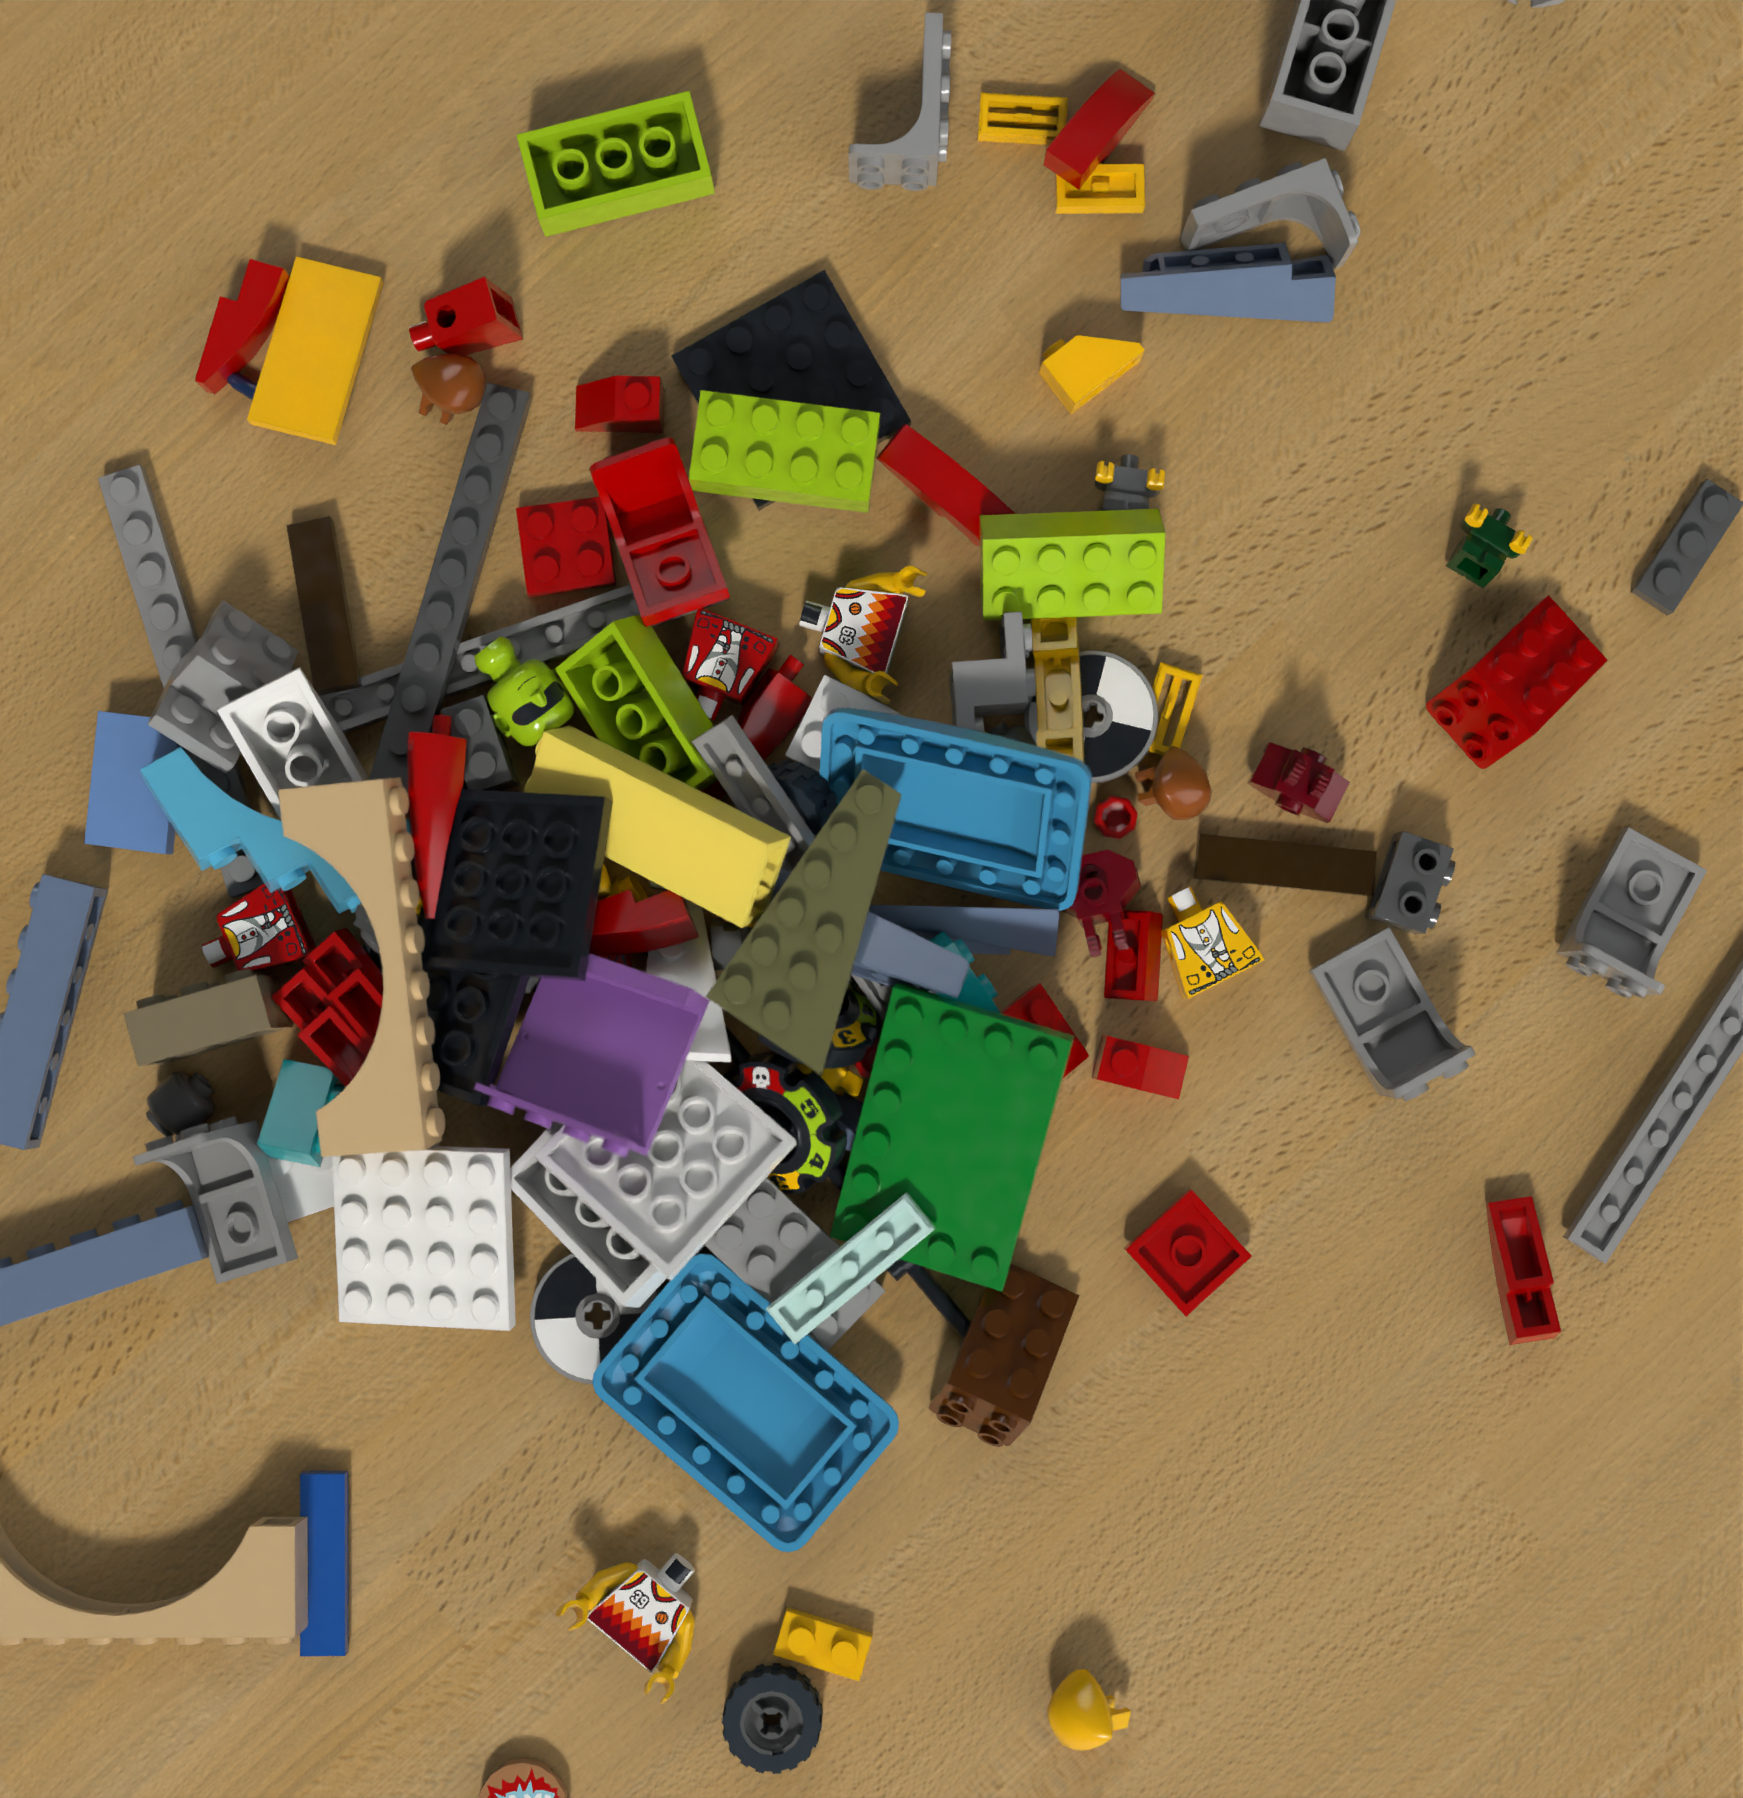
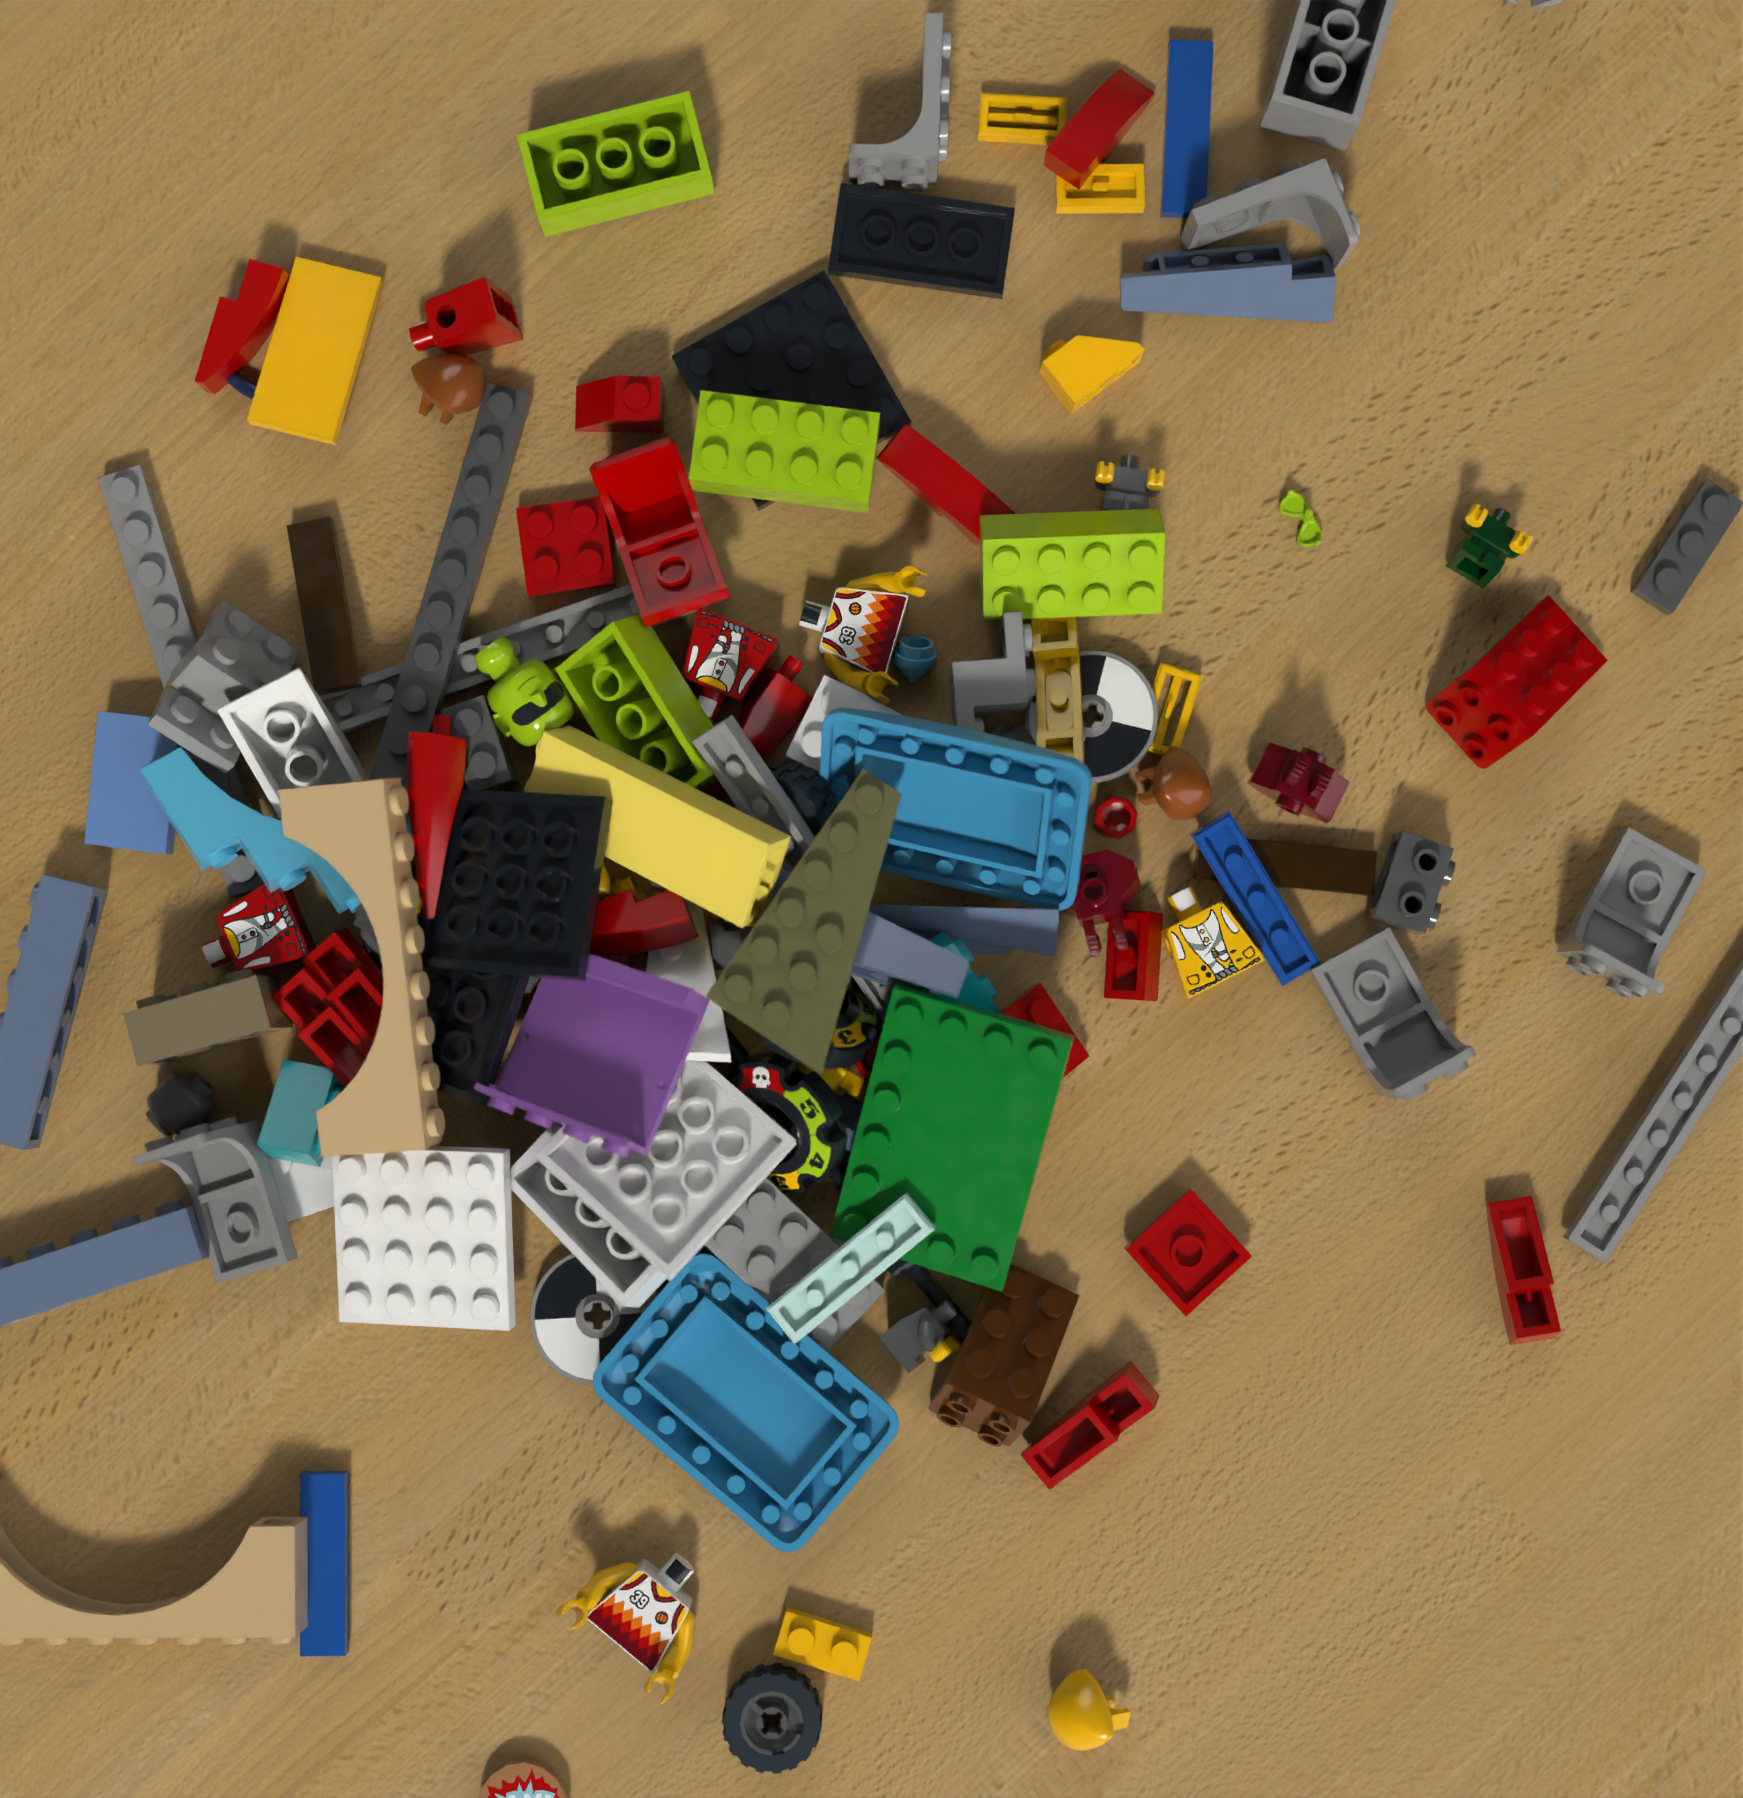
(914, 656): none -> medium azure plate
(921, 241): none -> black plate
(922, 1333): none -> dark grey piece
(1091, 1425): none -> red slope
(1140, 1066): red slope -> none
(1186, 126): none -> blue tile
(1255, 898): none -> blue tile
(1294, 506): none -> lime piece

